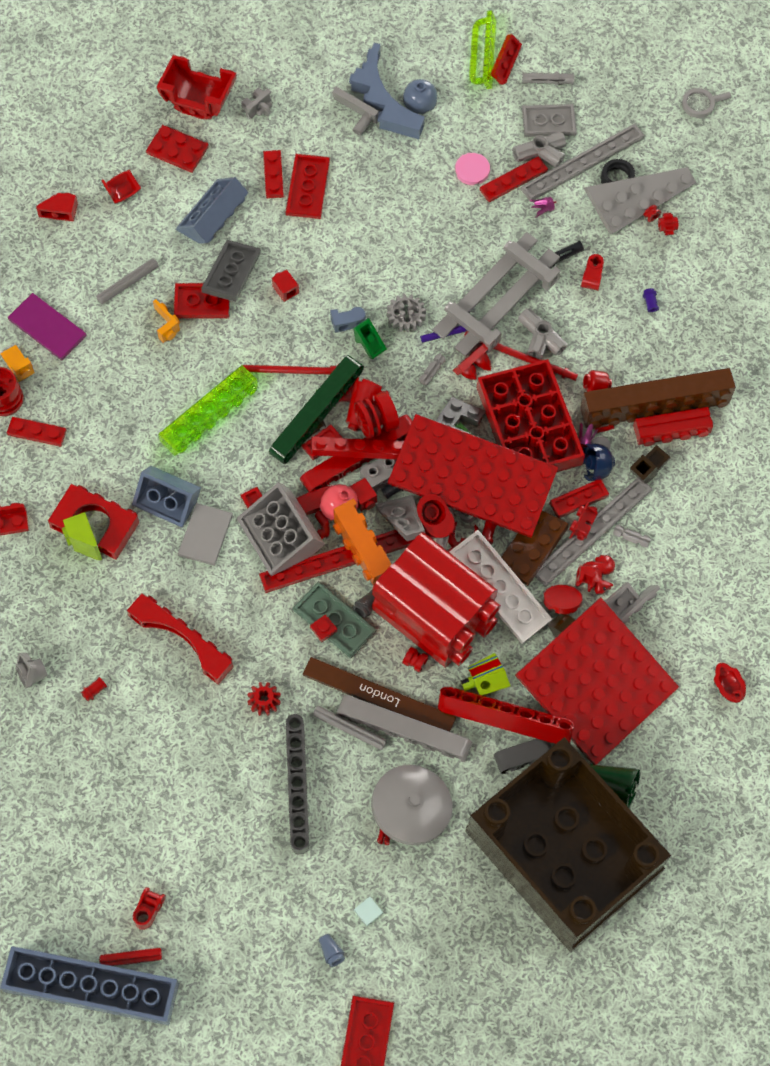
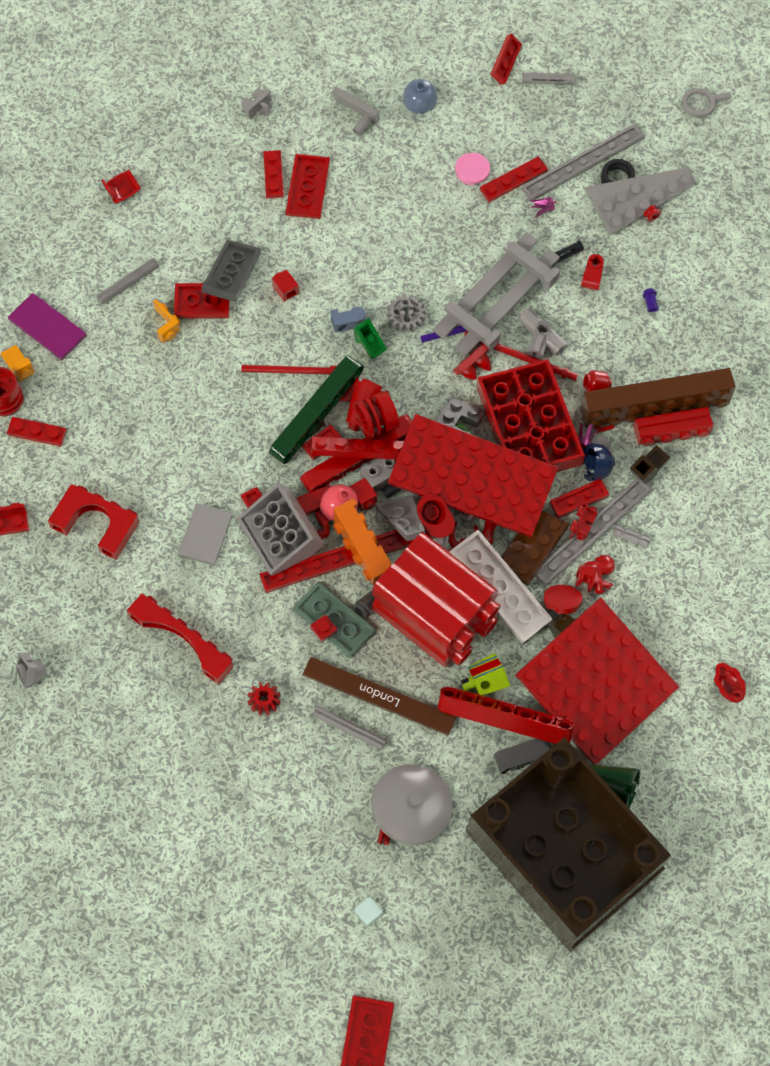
(59, 207): red slope -> none
(80, 536): lime slope -> none
(90, 985): sand blue brick -> none
(93, 689): red pin -> none
(131, 957): red axle -> none
(150, 905): red piece -> none
(165, 495): sand blue slope -> none
(177, 148): red plate -> none
(194, 91): red cylinder -> none
(211, 401): clear neon green brick -> none
(213, 210): sand blue slope -> none
(295, 793): dark grey beam -> none
(332, 952): sand blue cone -> none
(391, 115): sand blue arch -> none
(404, 727): light grey beam -> none
(415, 659): red wheel -> none
(432, 369): light grey axle -> none
(489, 50): clear neon green piece -> none
(547, 149): light grey piece -> none
(548, 120): light grey tile -> none
(626, 600): light grey bracket -> none
(668, 224): red gear -> none

